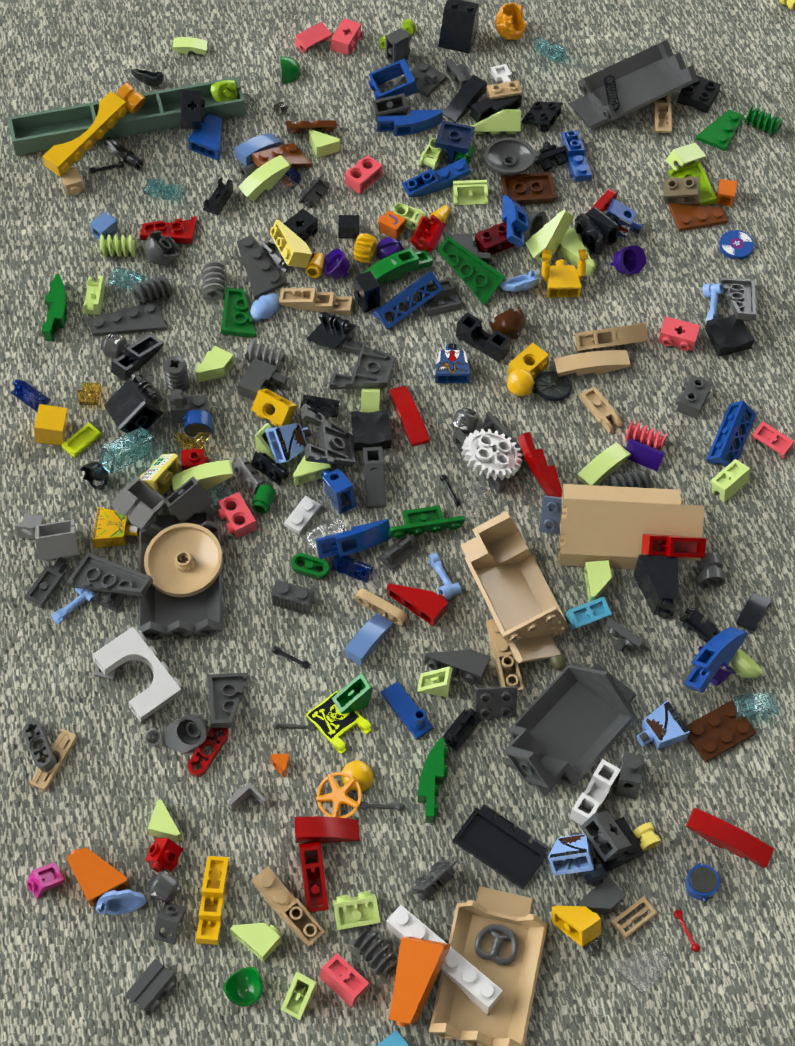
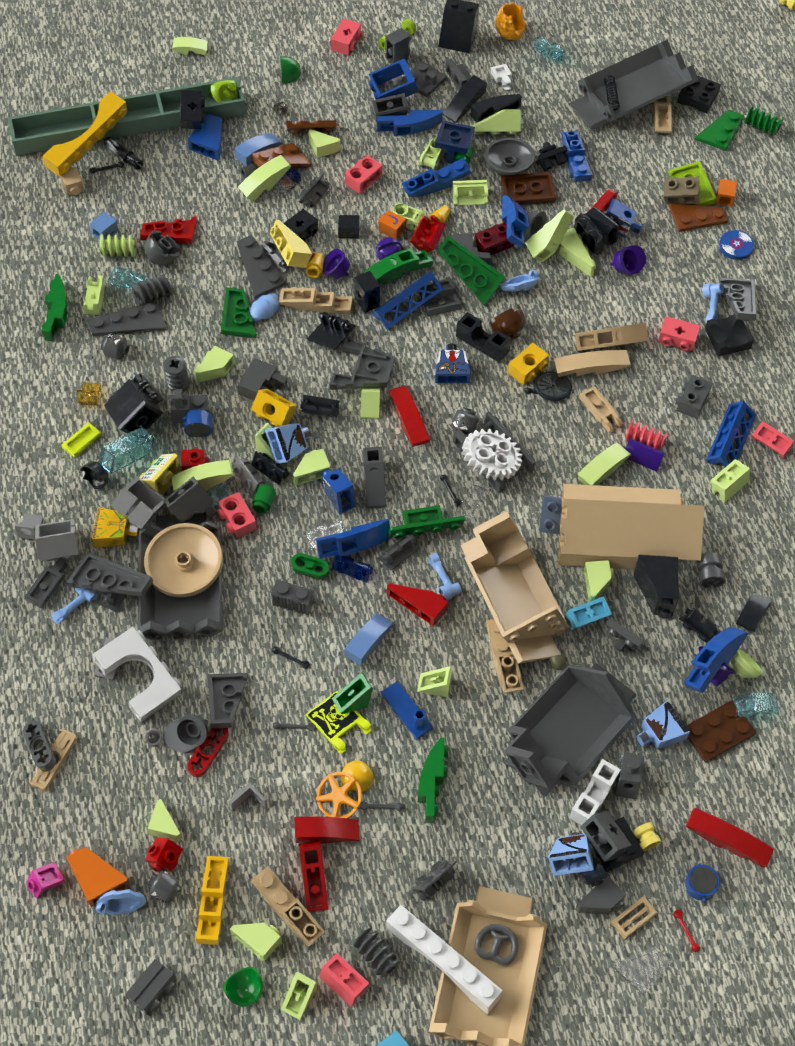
(28, 394): clear blue hinge -> none
(51, 424): yellow head -> none
(133, 99): light orange wheel -> none
(136, 357): black slope -> none
(148, 77): black arm -> none
(159, 189): clear light blue slope -> none
(169, 918): dark grey bracket -> none
(188, 443): clear yellow bracket -> none
(213, 280): light grey piece -> none
(219, 197): black hinge -> none
(265, 354): light grey piece -> none
(281, 763): orange slope -> none
(302, 515): white plate -> none
(312, 36): coral hinge -> none
(335, 442): dark grey wing -> none
(356, 910): yellowish green bracket -> none
(365, 248): yellow gear -> none
(371, 429): black brick -> none
(378, 604): tan beam -> none
(415, 976): orange slope -> none
(461, 729): black hinge -> none
(469, 661): dark grey slope -> none
(496, 702): dark grey hinge -> none
(499, 847): black hinge -> none
(503, 90): tan bracket -> none
(520, 382): yellow hair -> none
(543, 114): black hinge -> none
(545, 475): red slope -> none
(561, 278): yellow torso -> none
(577, 923): yellow slope -> none
(595, 944): clear smoke hinge -> none
(638, 480): dark grey piece -> none
(673, 545): red slope -> none
(685, 155): yellowish green hinge -> none

